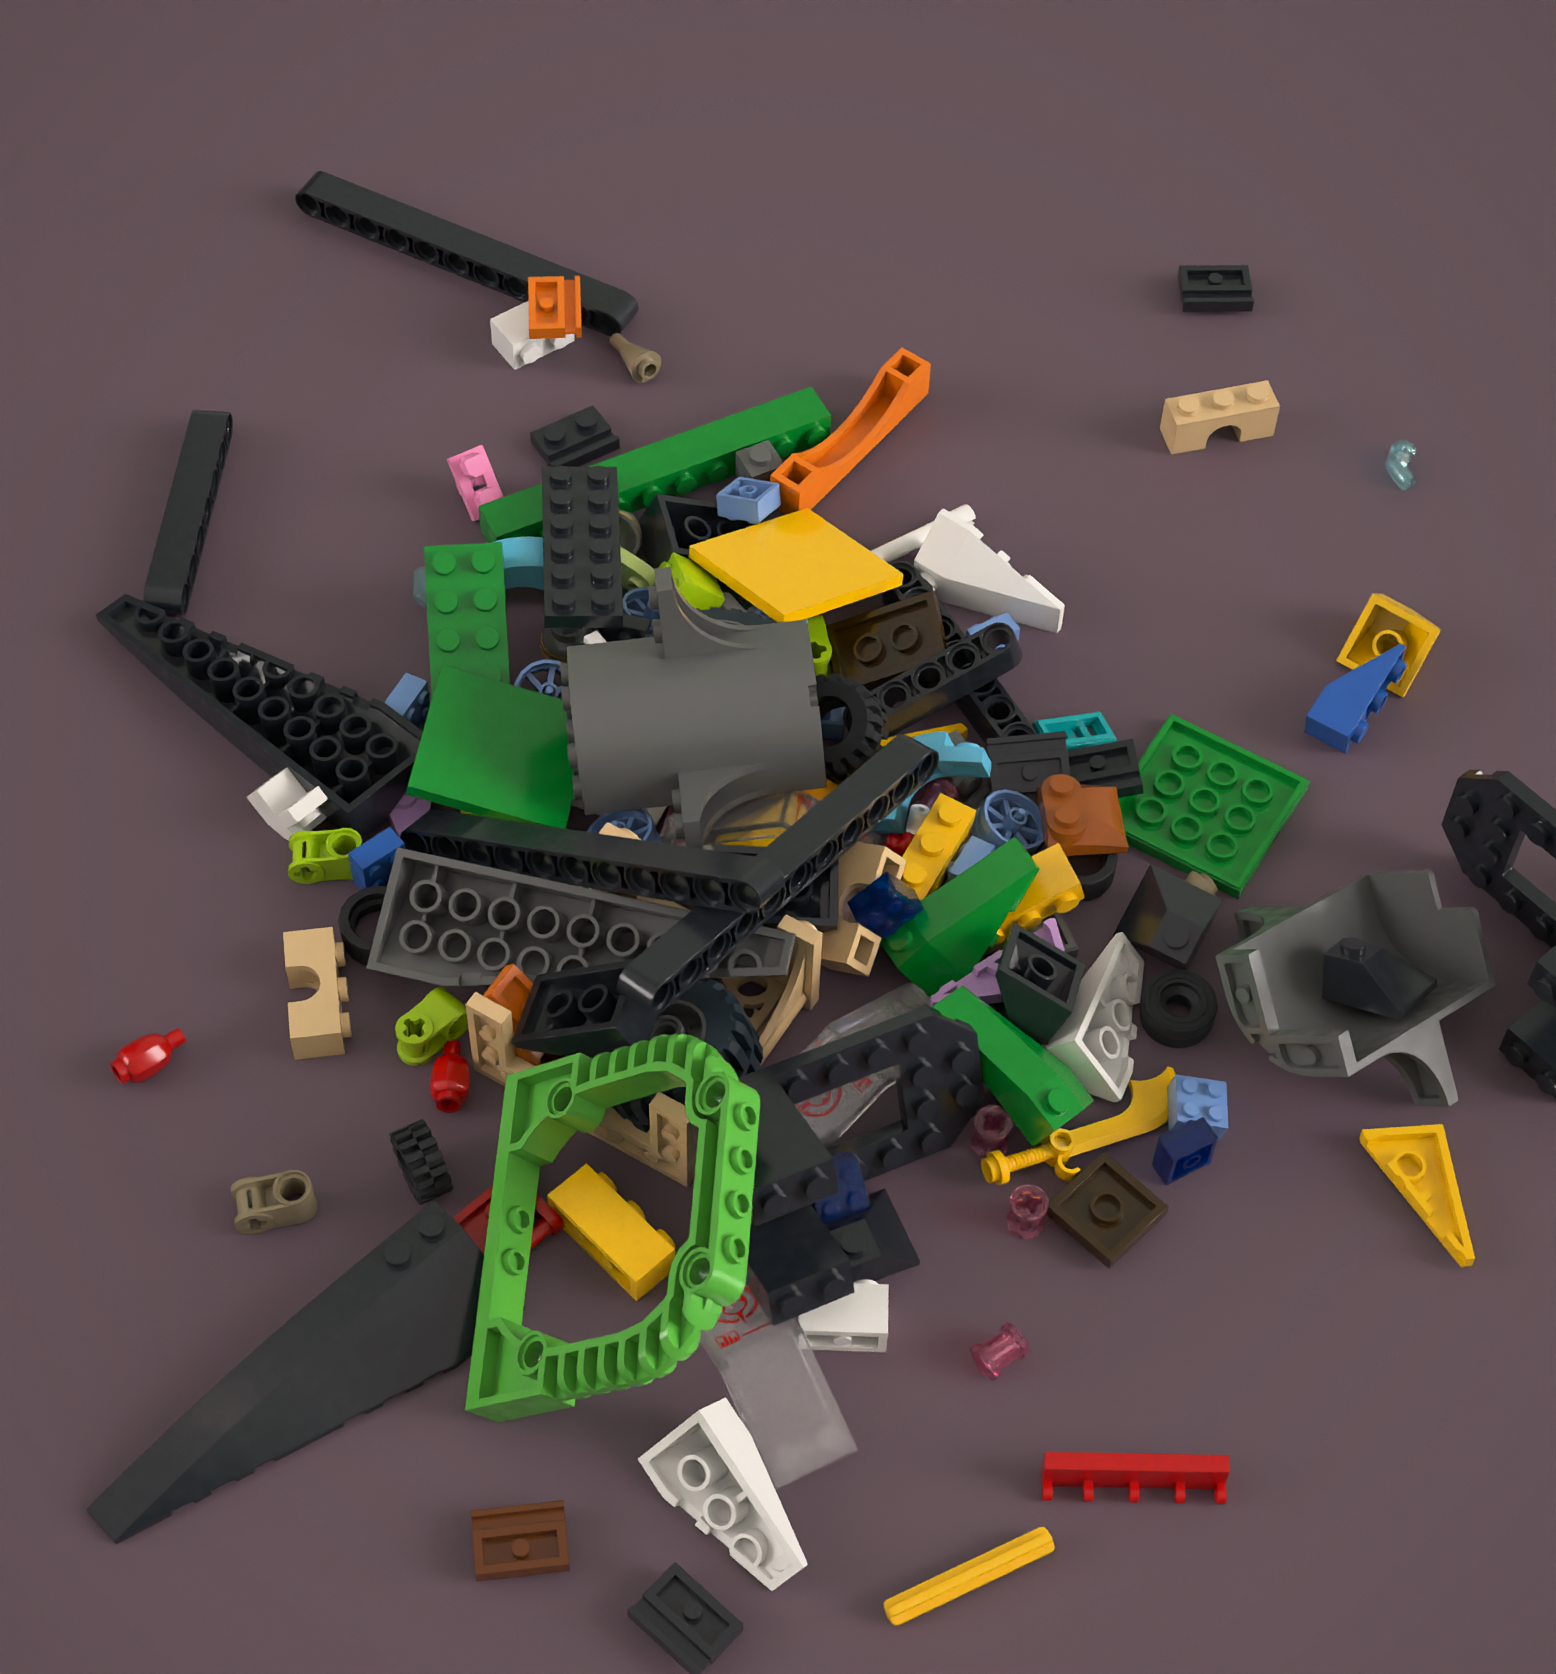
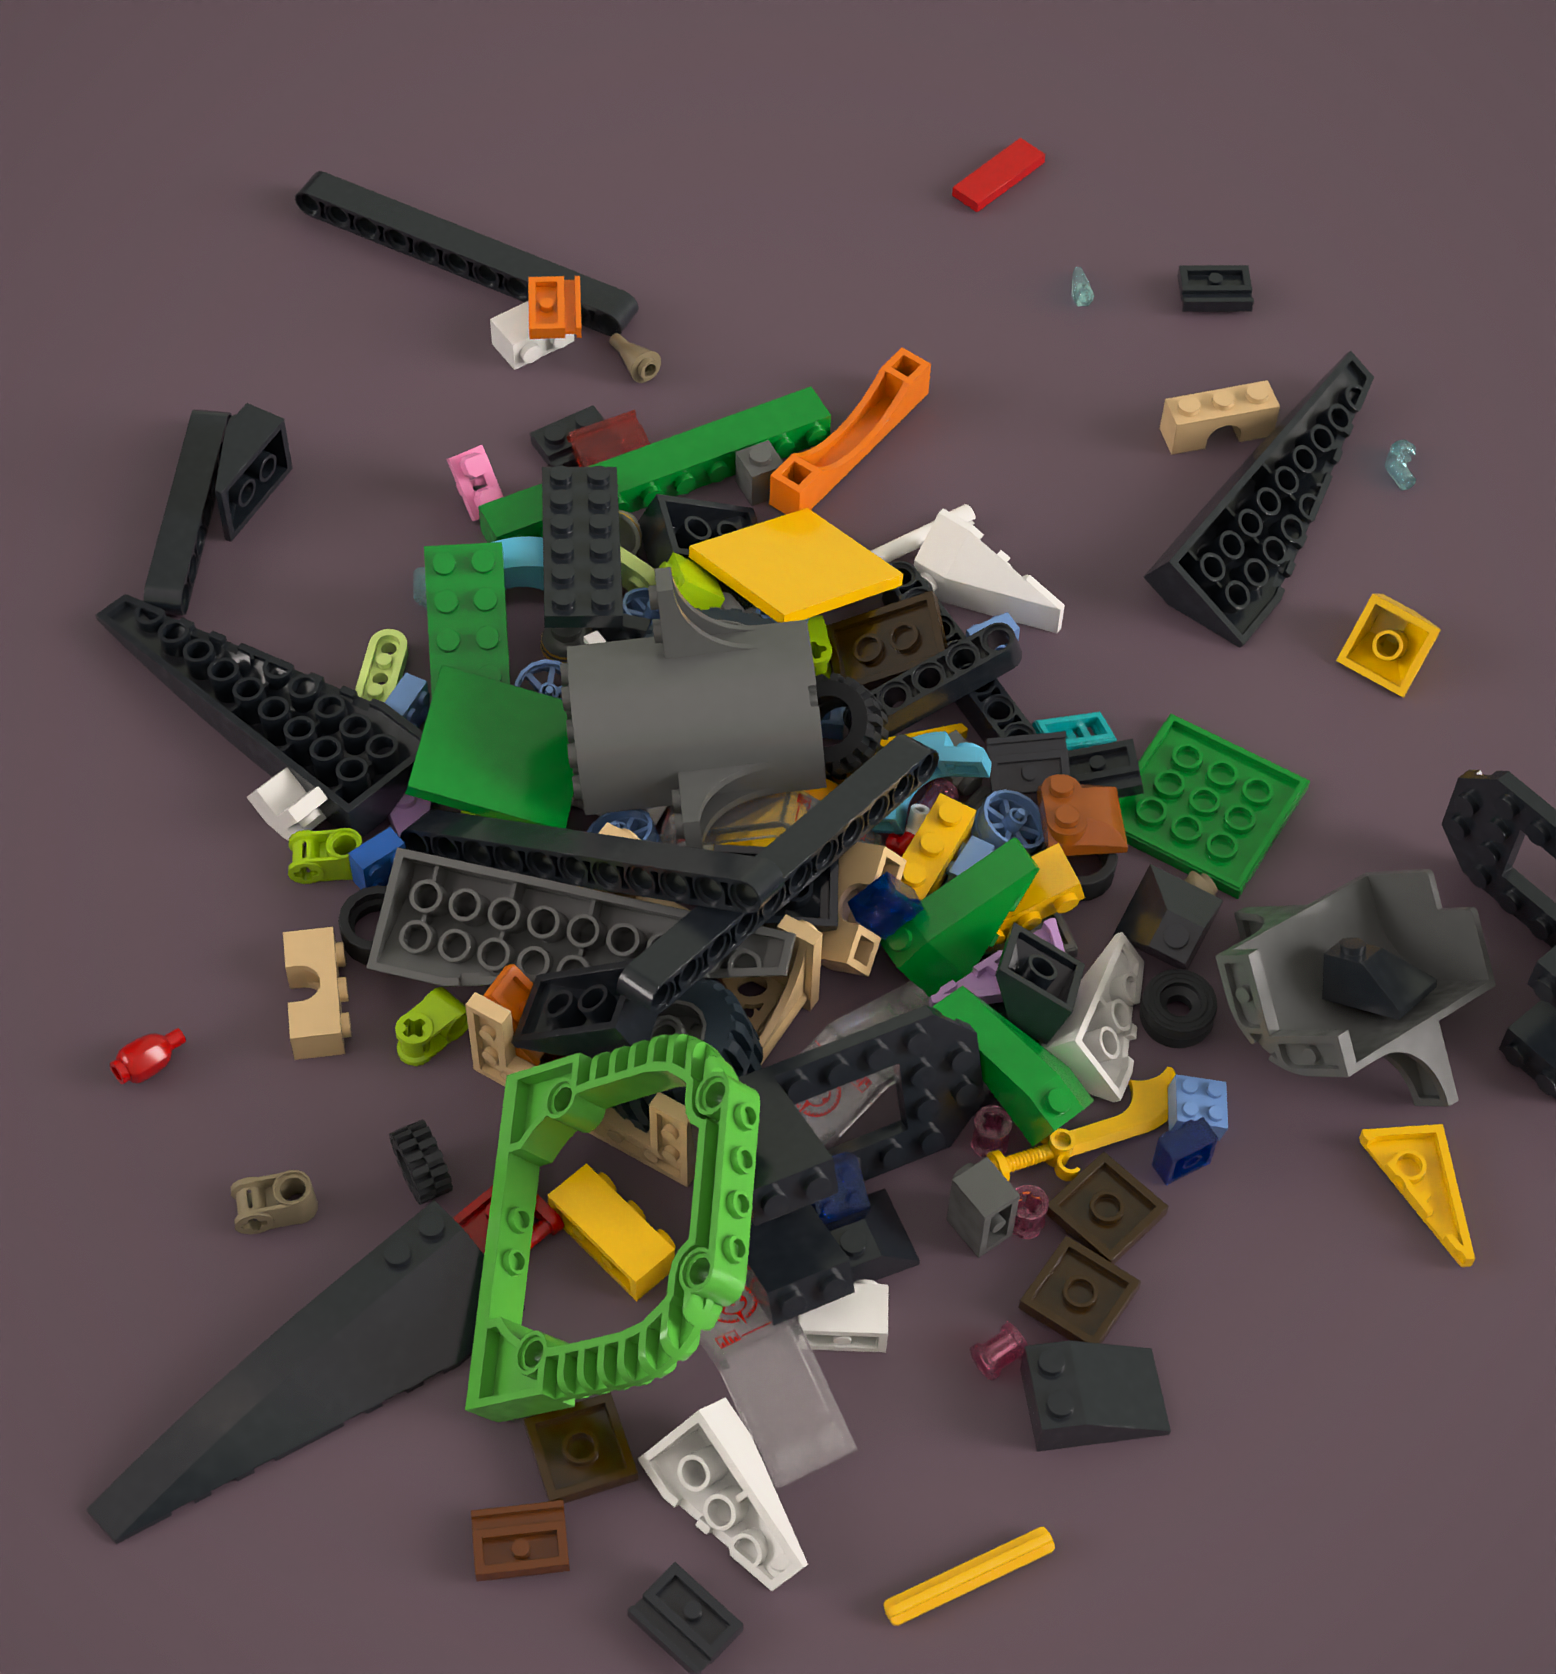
(250, 465): none -> black slope
(382, 667): none -> yellowish green plate
(450, 1079): red plant -> none
(581, 1449): none -> dark brown plate
(607, 439): none -> clear red plate
(748, 500): medium blue piece -> none
(982, 1206): none -> dark grey brick
(998, 175): none -> red tile
(1079, 1293): none -> dark brown plate
(1081, 288): none -> clear light blue bar
(1091, 1394): none -> black slope
(1134, 1472): red hinge -> none
(1246, 538): none -> black wedge
(1348, 701): blue slope -> none

